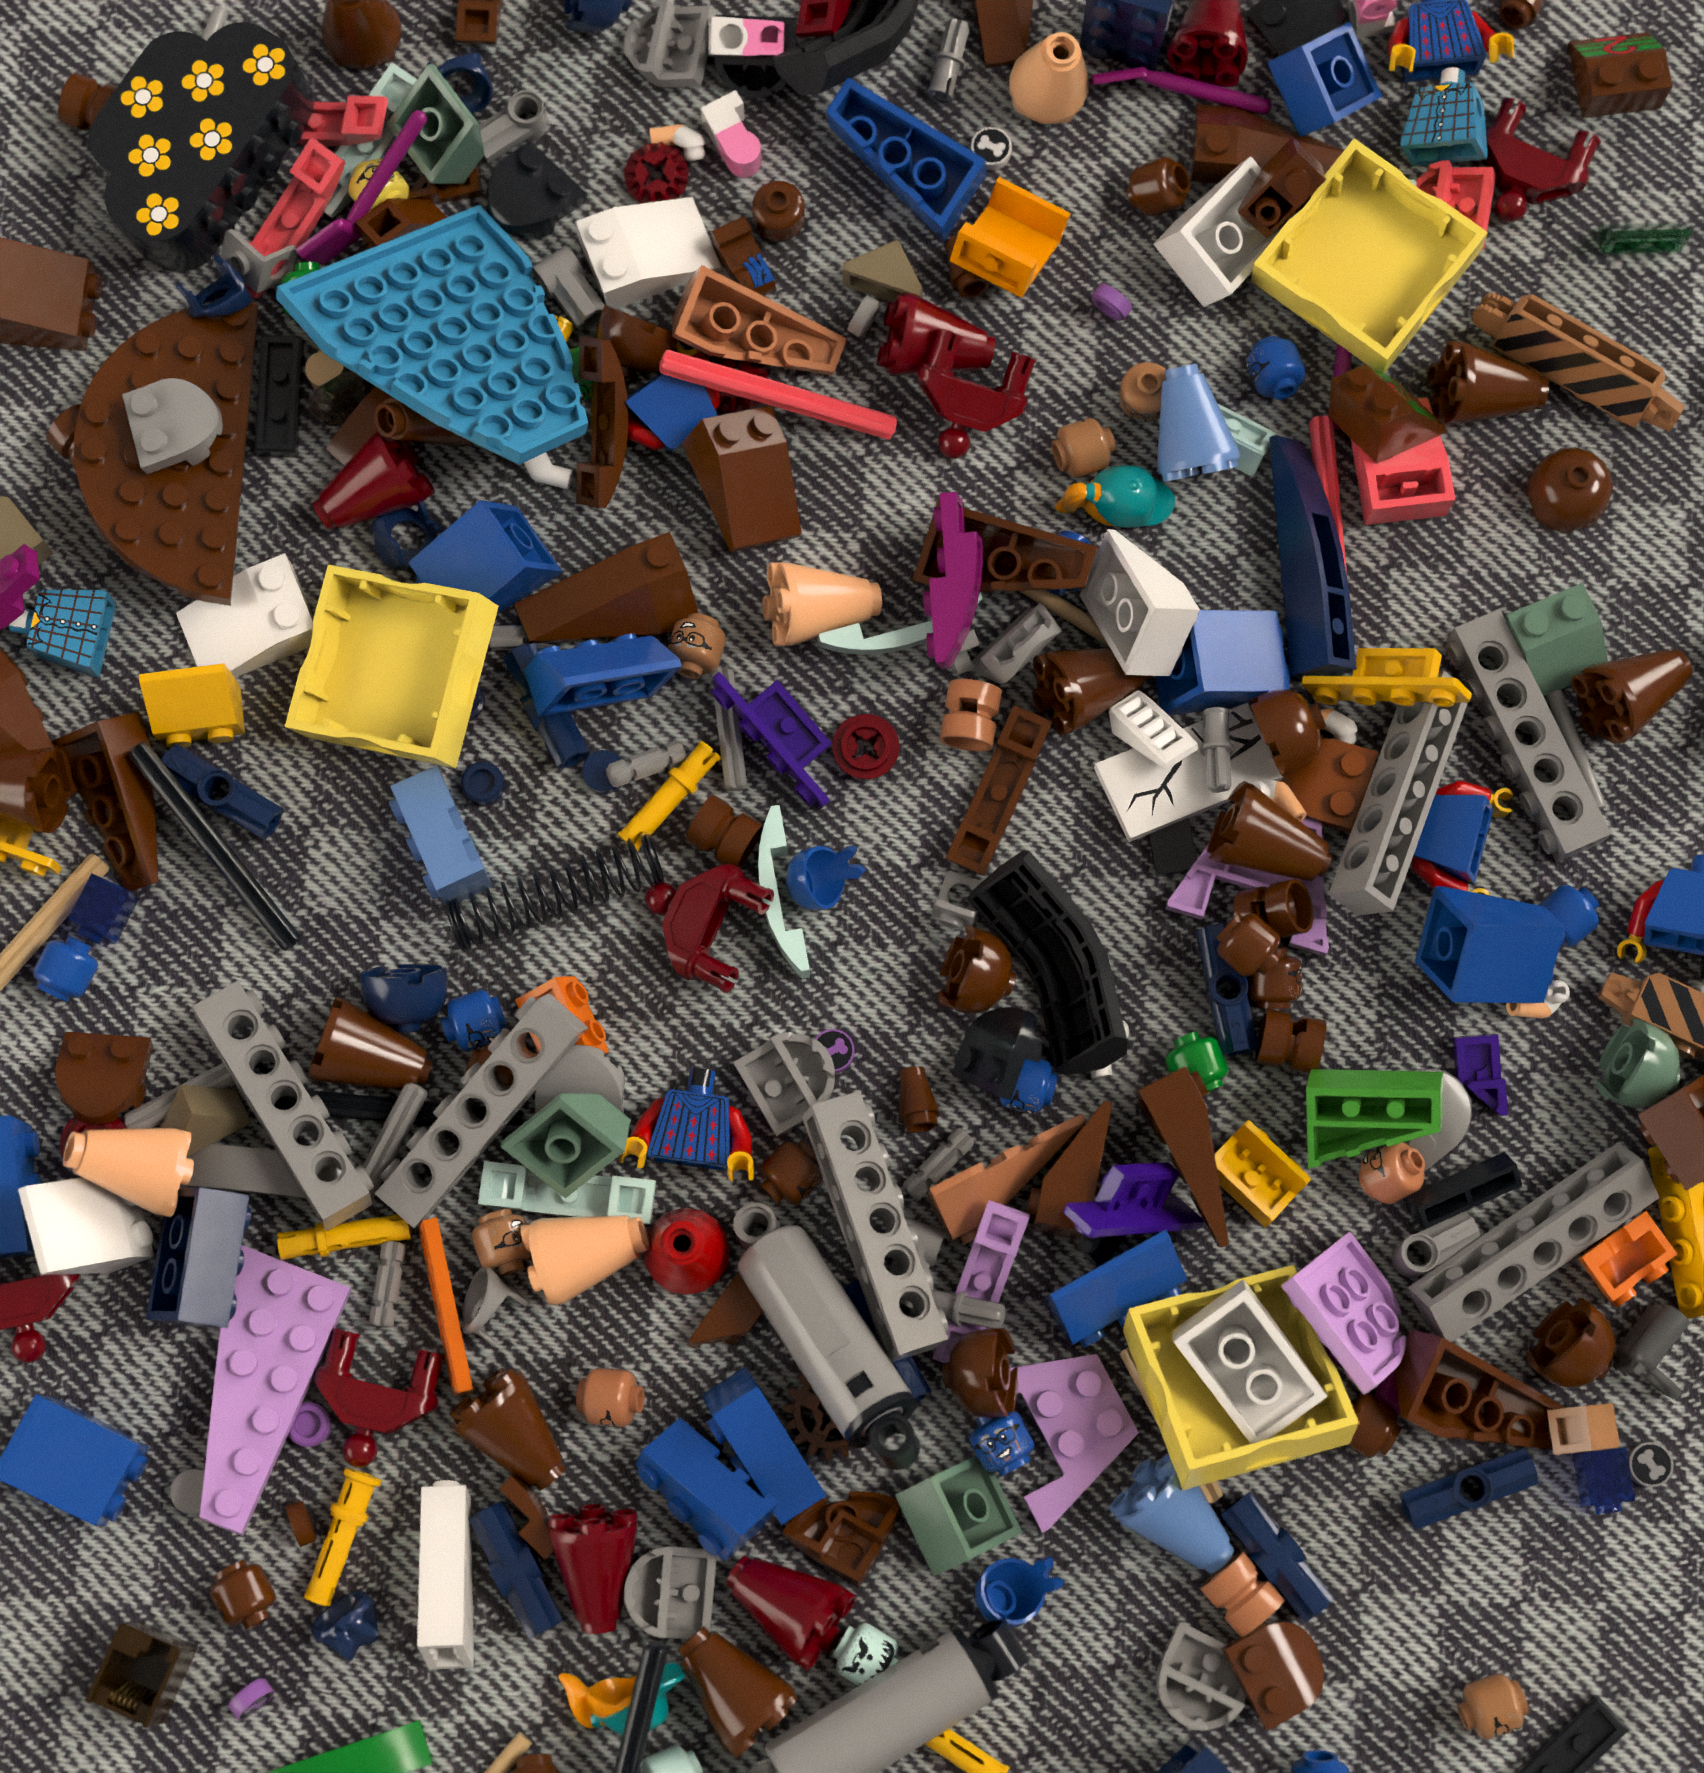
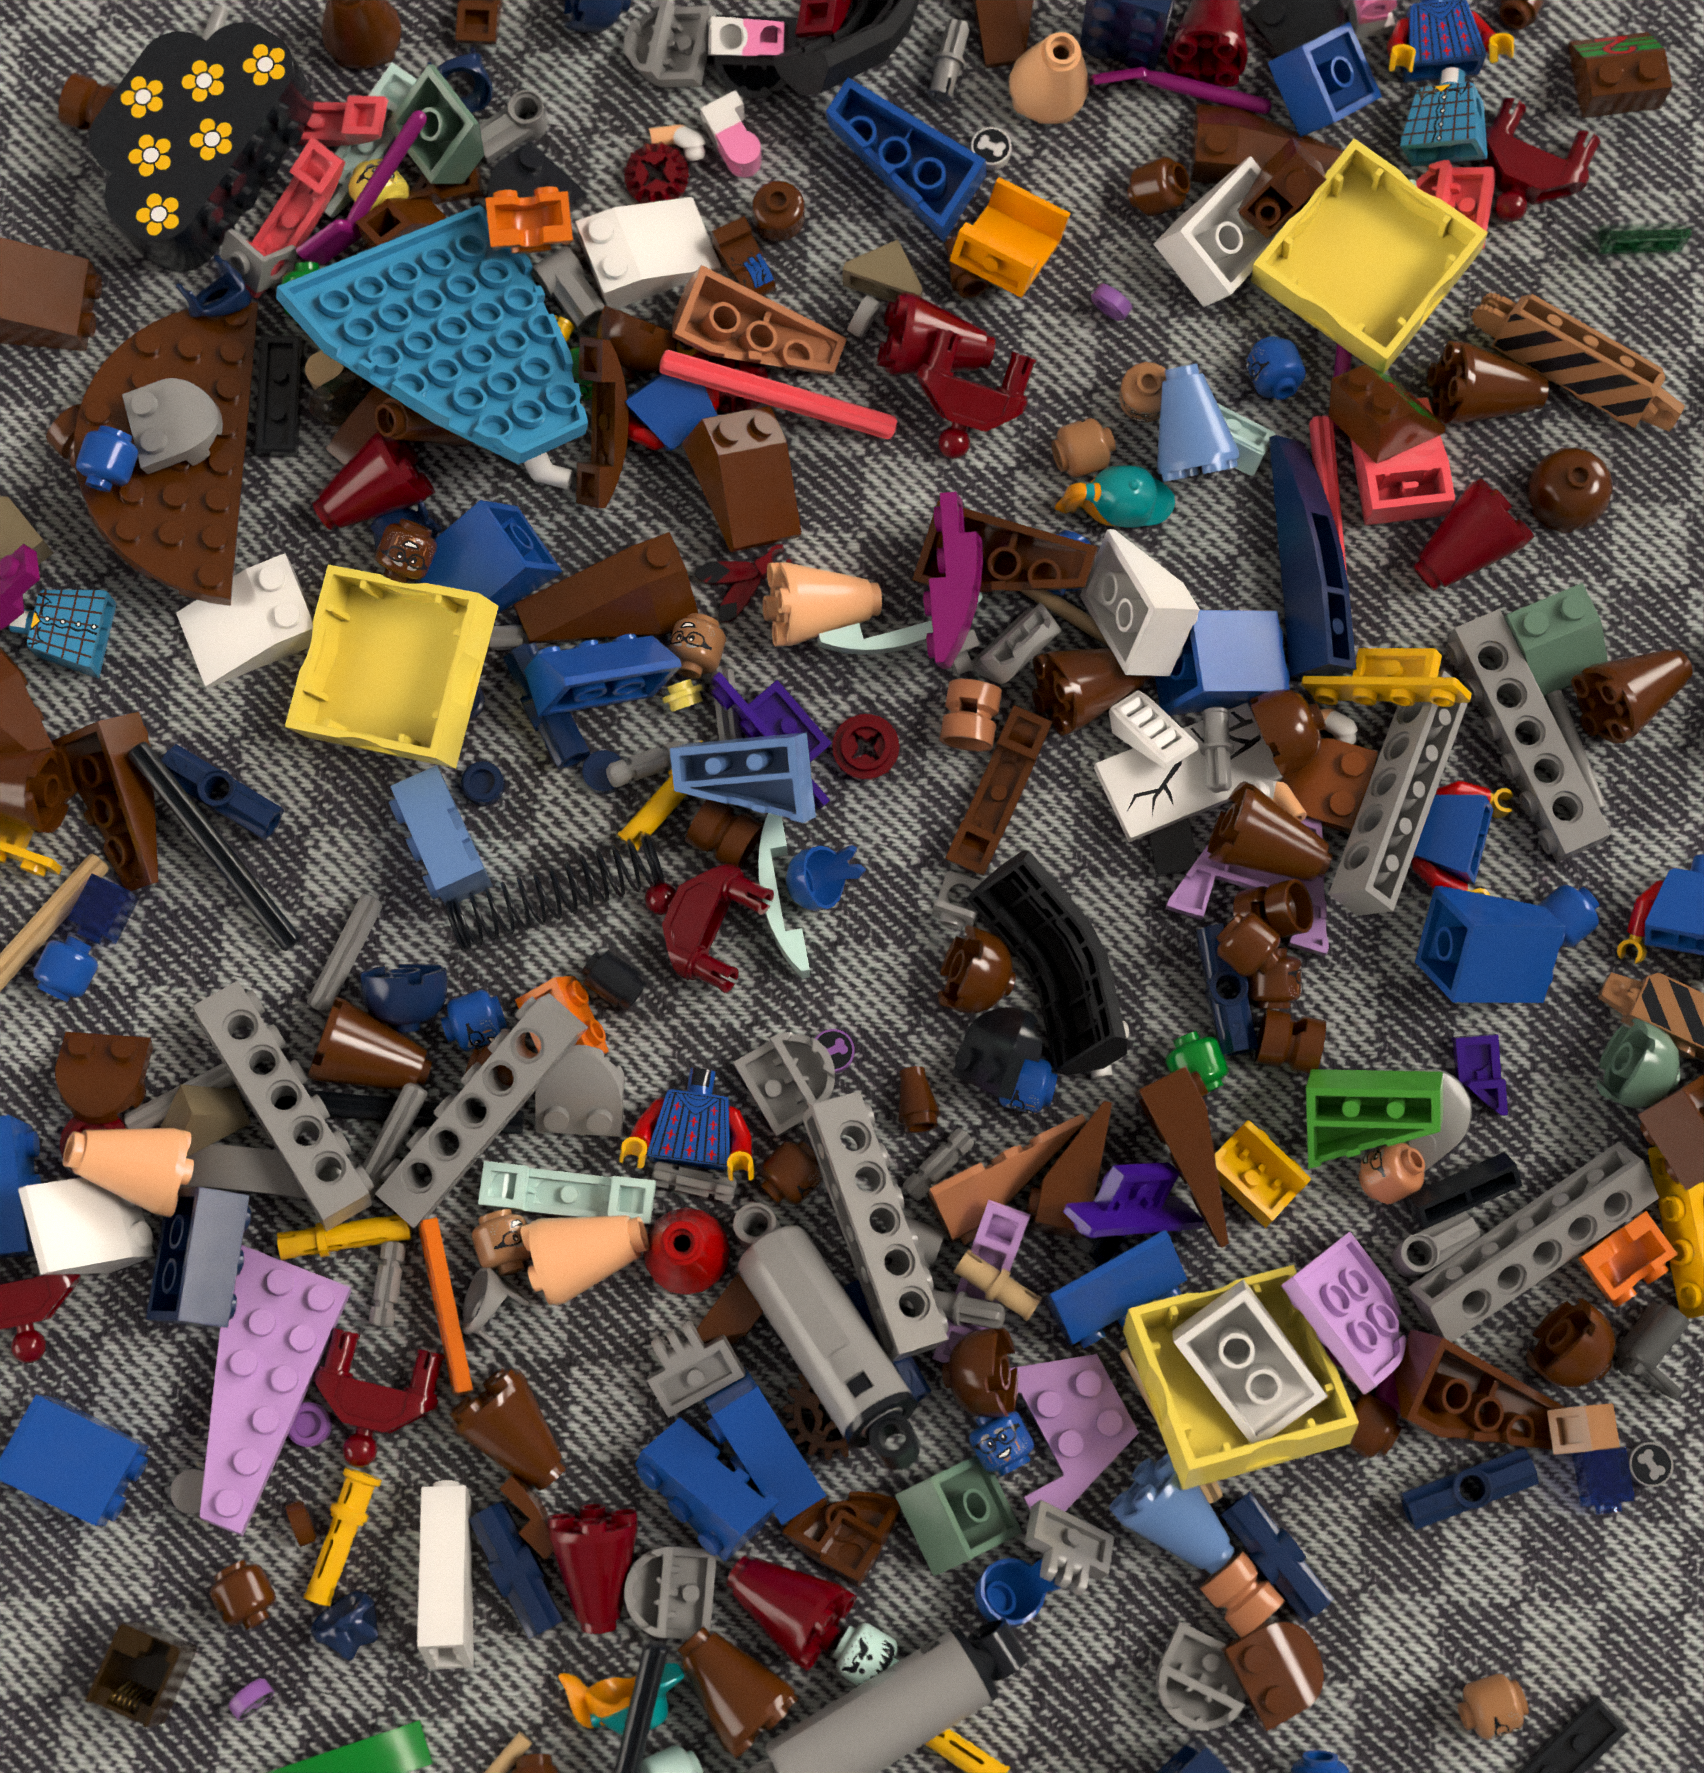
(107, 458): none -> blue head
(193, 705): yellow slope -> none
(344, 953): none -> light grey axle
(406, 551): none -> reddish brown head
(529, 222): none -> orange cylinder
(570, 1140): sand green slope -> none
(609, 1397): nougat head -> none
(613, 979): none -> black brick
(683, 695): none -> light yellow plate
(692, 1369): none -> light grey hinge
(694, 1181): none -> light grey axle
(744, 576): none -> dark red piece
(752, 772): none -> medium blue wedge
(997, 1285): none -> tan pin
(1069, 1547): none -> light grey hinge
(1471, 537): none -> dark red cone
(1557, 993): arm -> none

